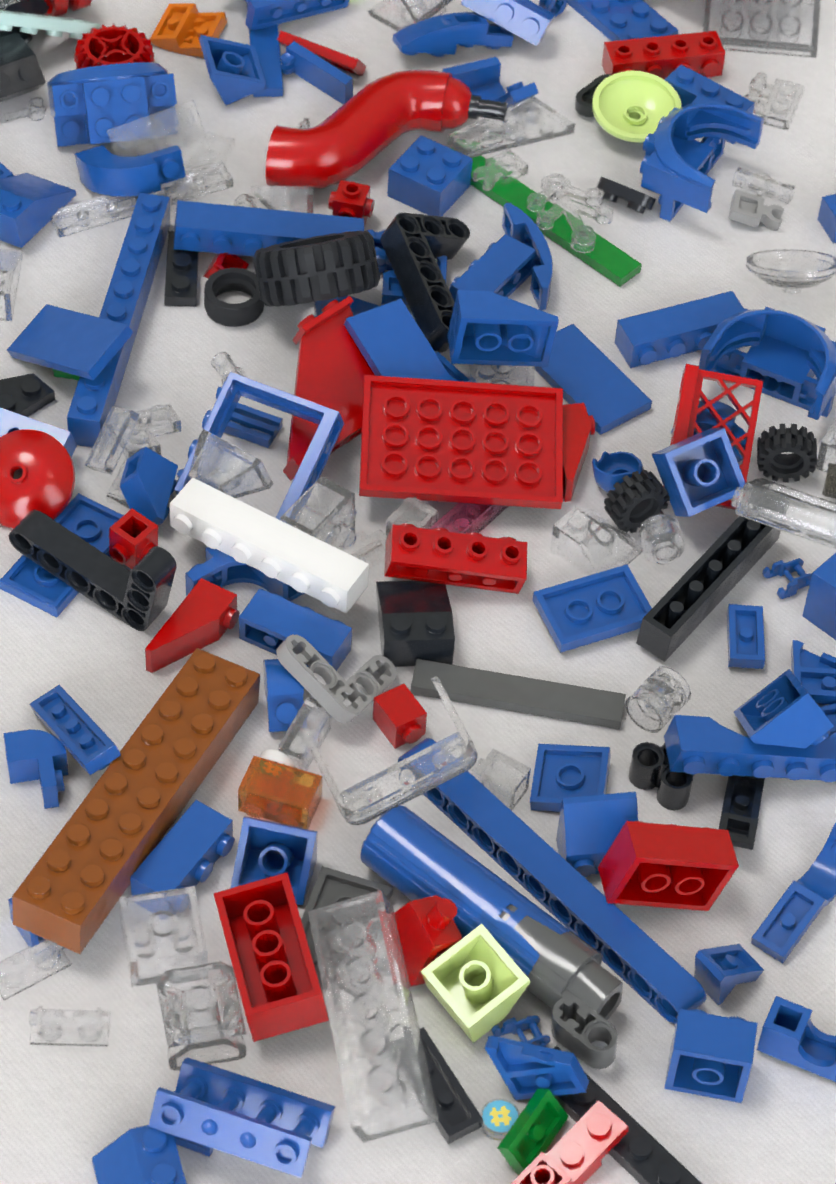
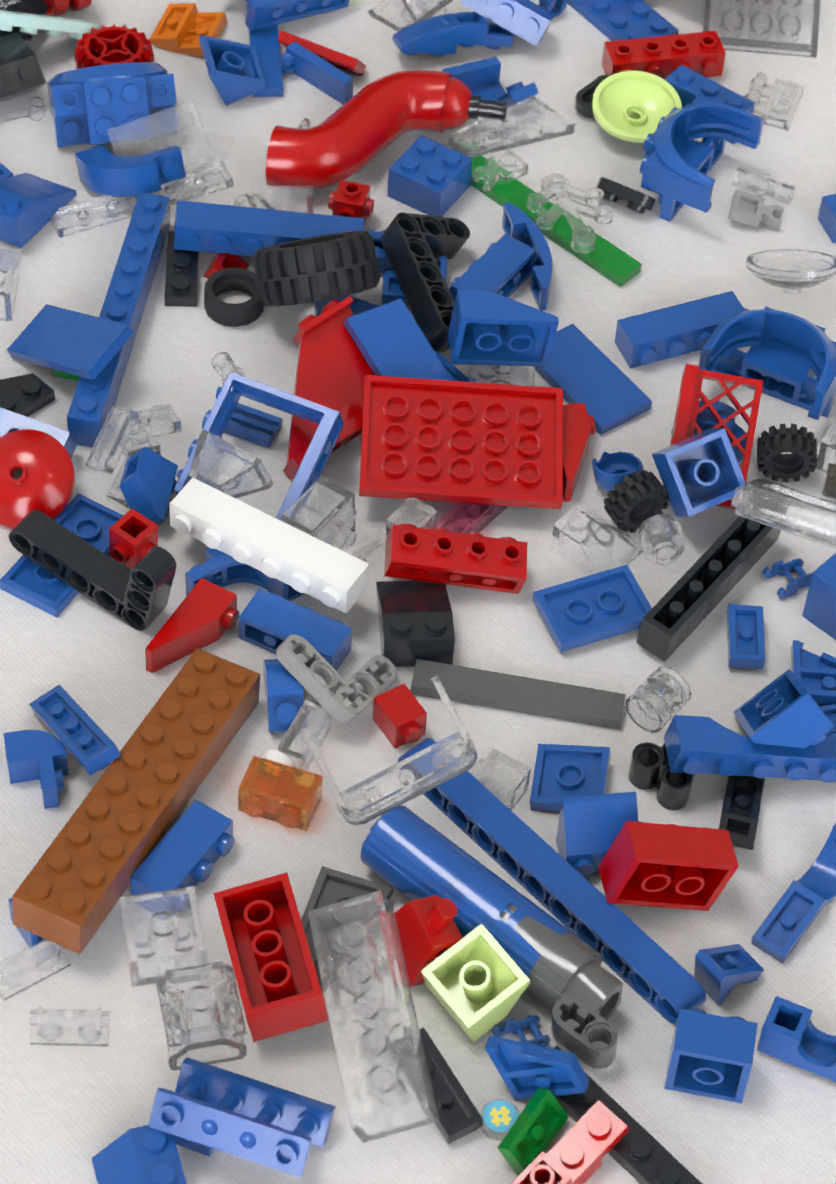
(274, 849): blue slope -> none

